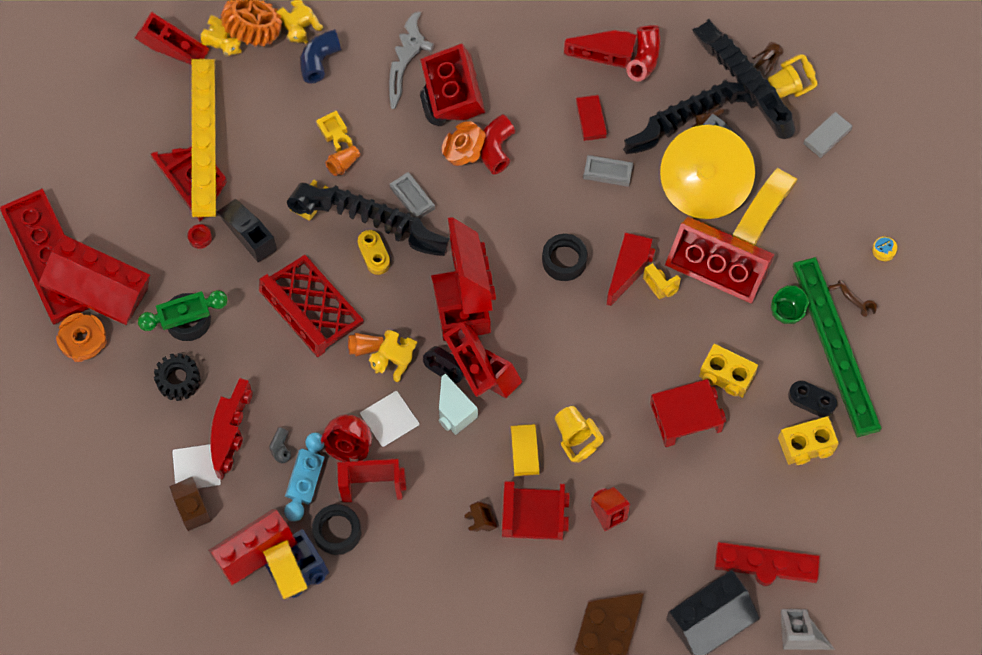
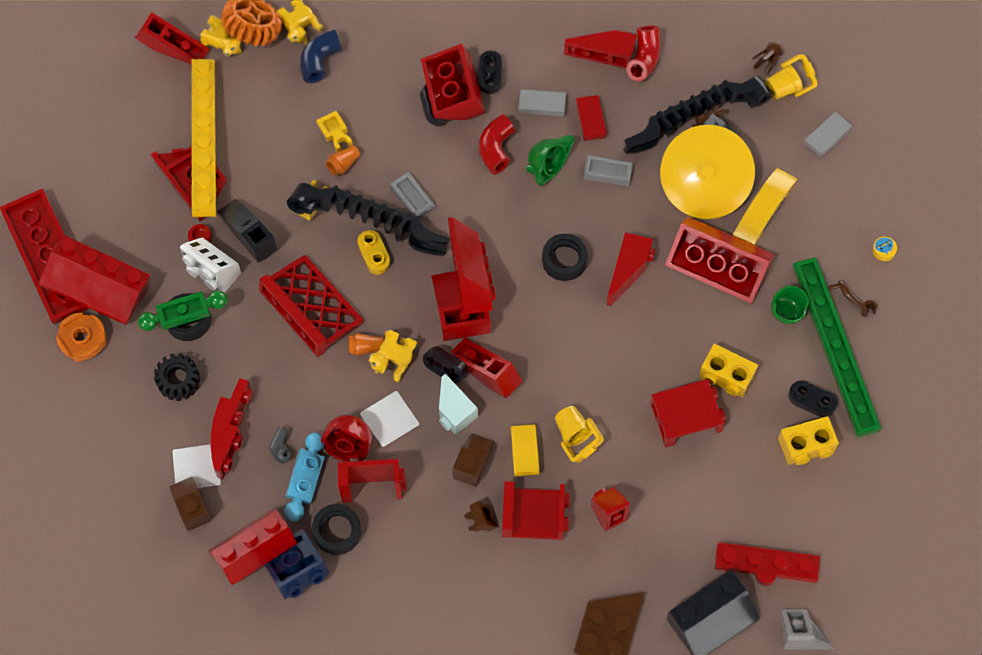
(209, 264): none -> white slope
(285, 570): yellow slope -> none
(412, 45): light grey piece -> none
(463, 144): orange plate -> none
(471, 357): red slope -> none
(472, 459): none -> reddish brown slope
(490, 74): none -> black plate
(542, 102): none -> light grey tile
(548, 158): none -> green hat
(657, 282): yellow bracket -> none
(730, 56): black piece -> none

